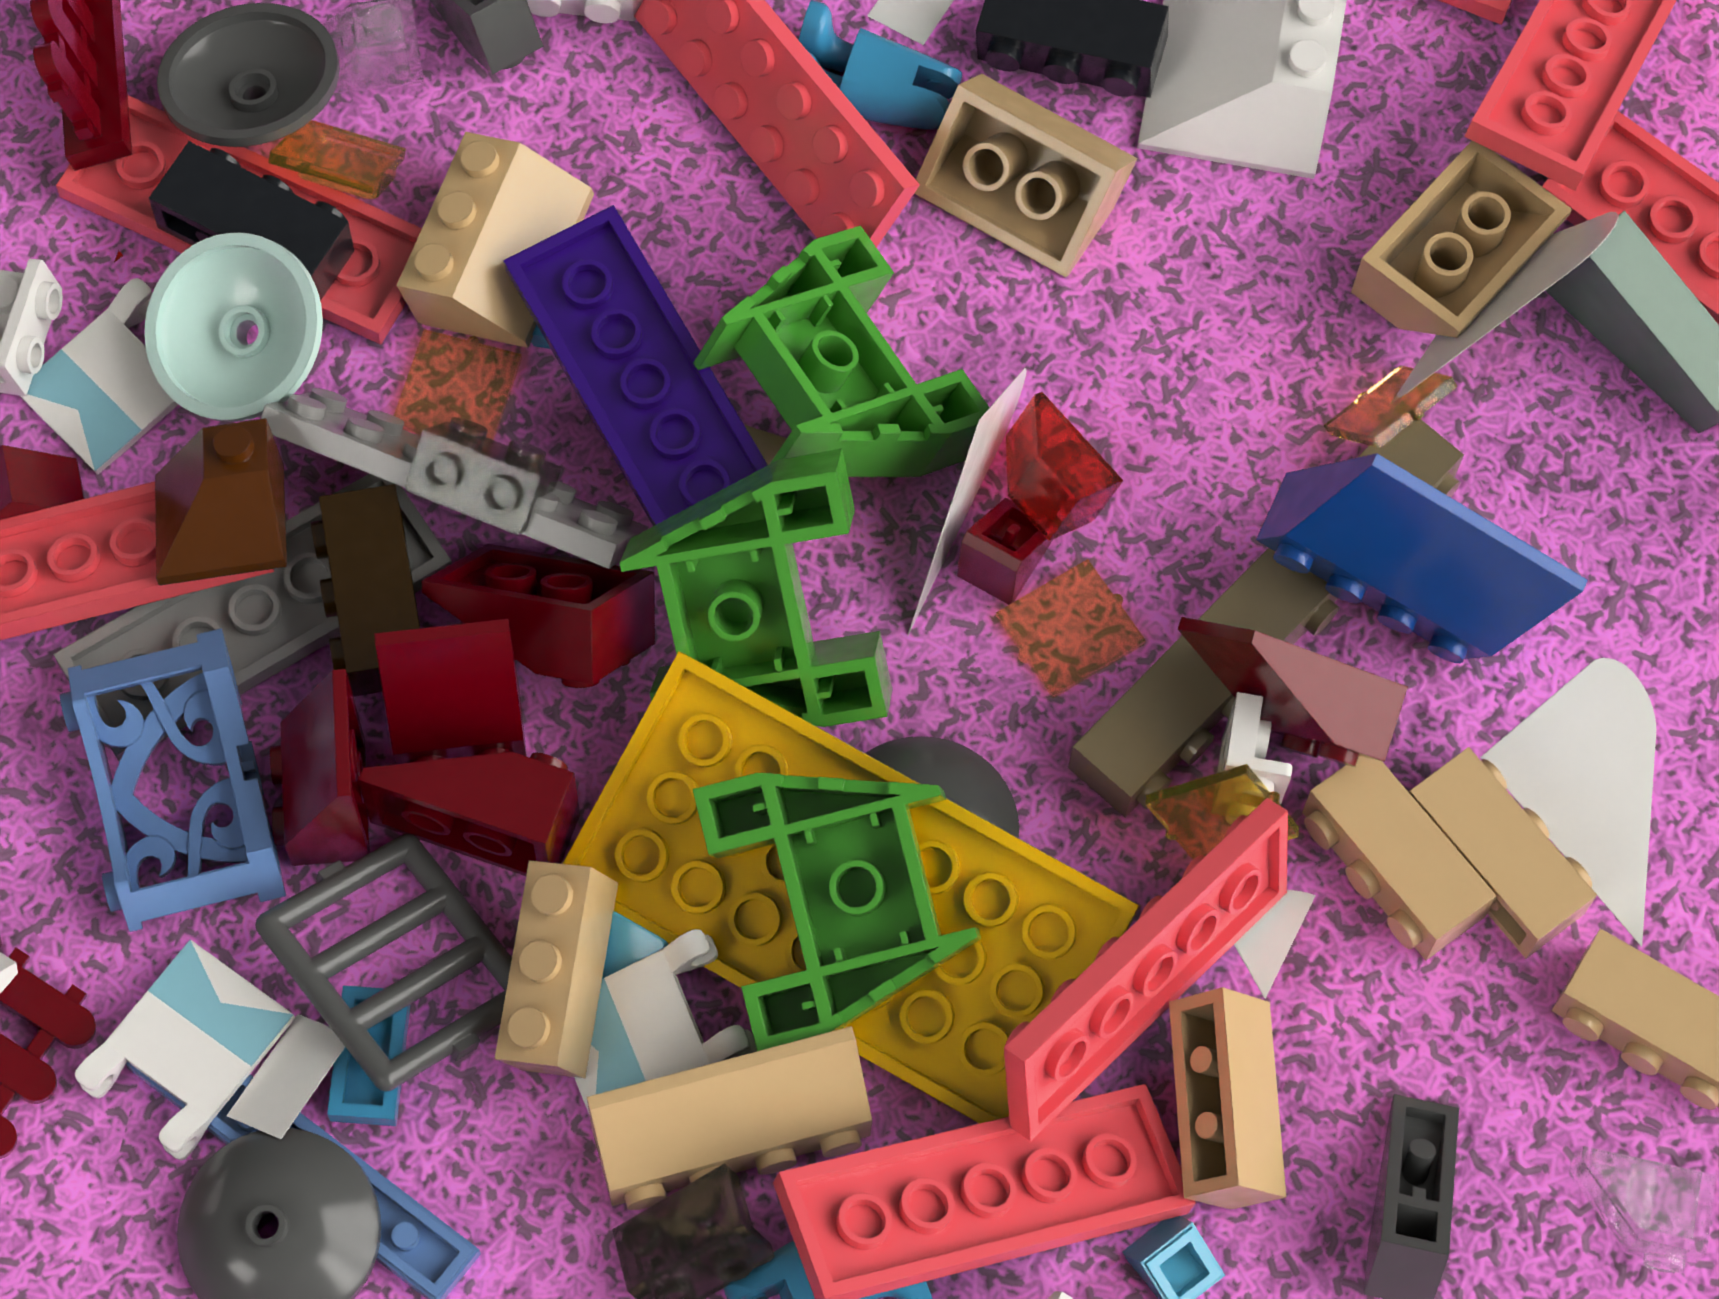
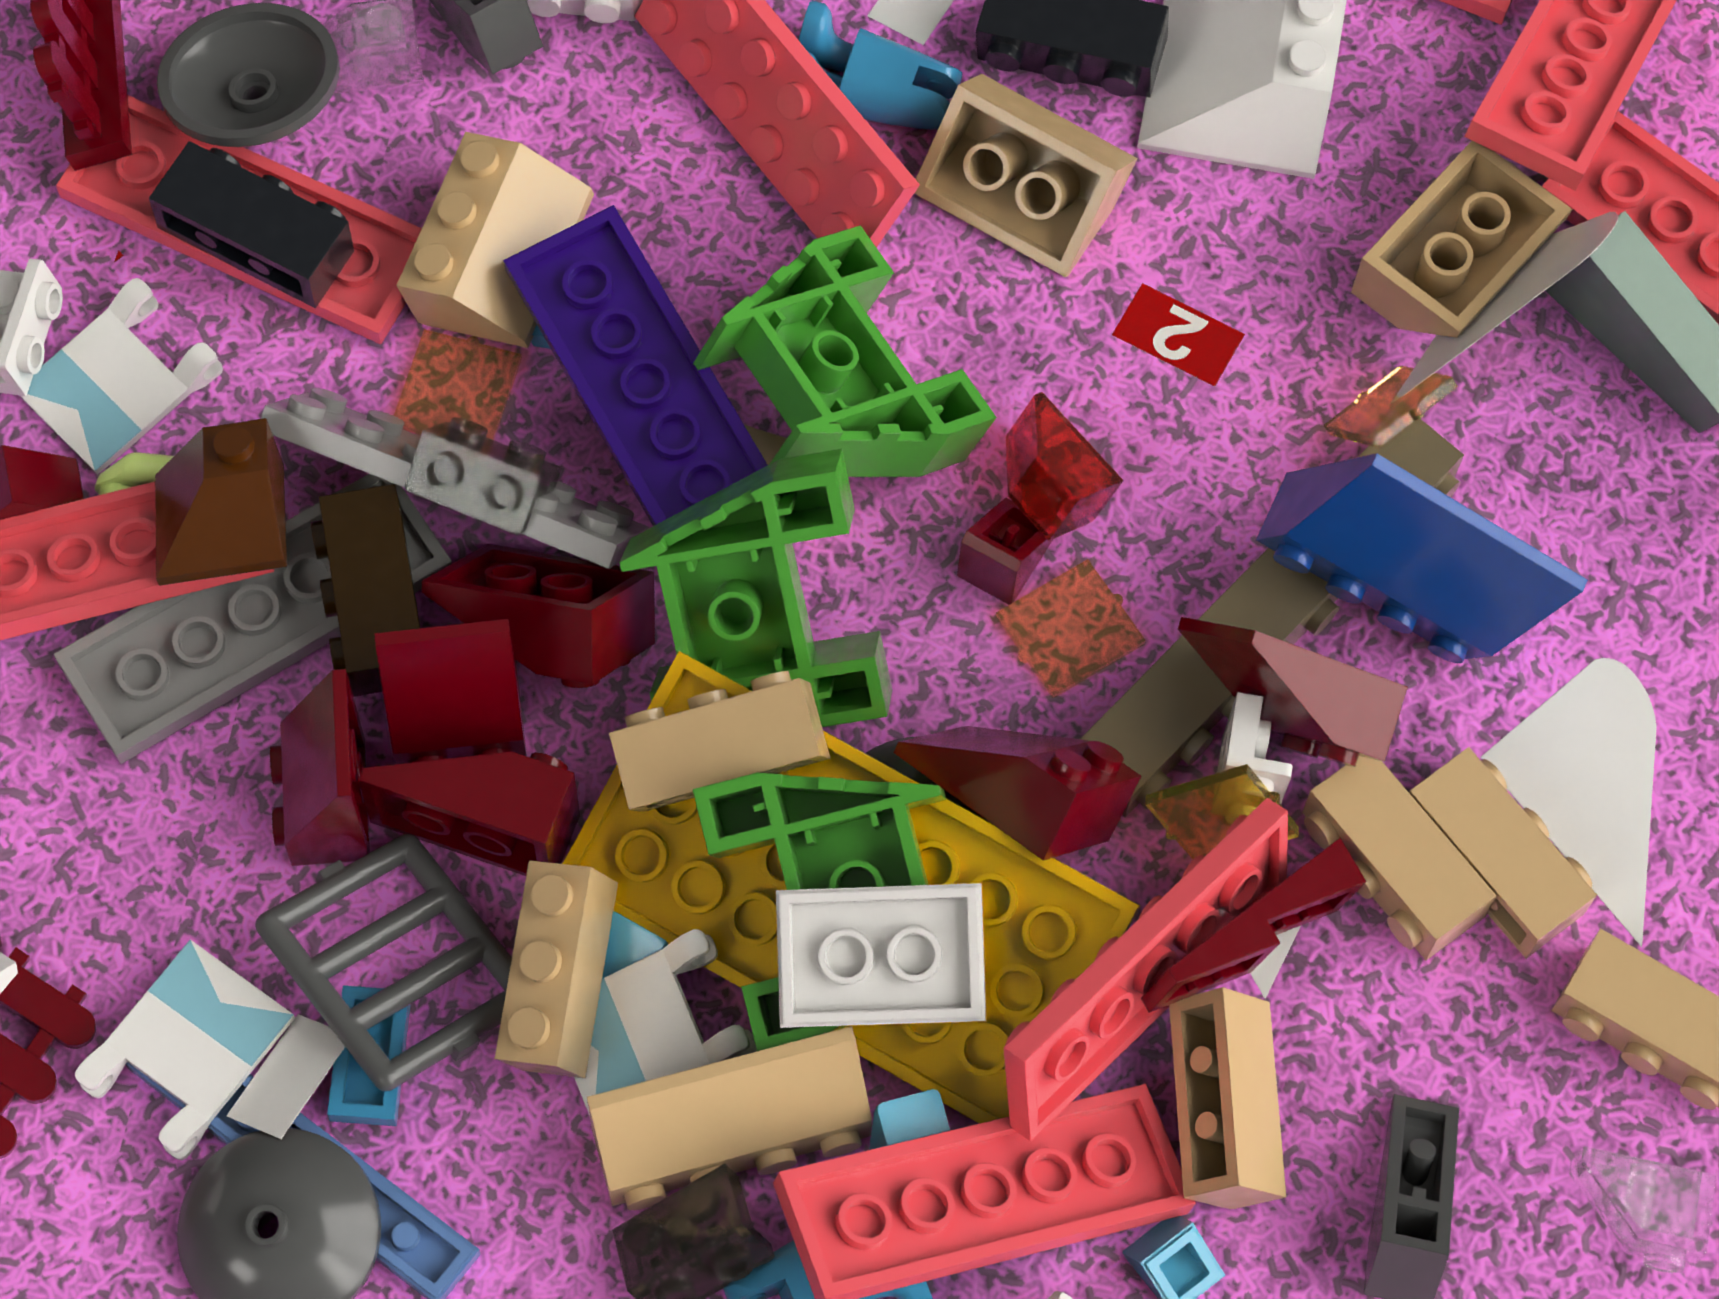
(131, 471): none -> yellowish green arm
(202, 322): light aqua dish -> none
(206, 697): medium blue fence -> none
(339, 159): piece -> none
(718, 740): none -> tan brick
(881, 955): none -> white tile
(908, 1119): none -> medium azure slope
(983, 448): white sticker -> none
(1033, 787): none -> dark red slope
(1178, 334): none -> red sticker
(1248, 939): none -> dark red slope

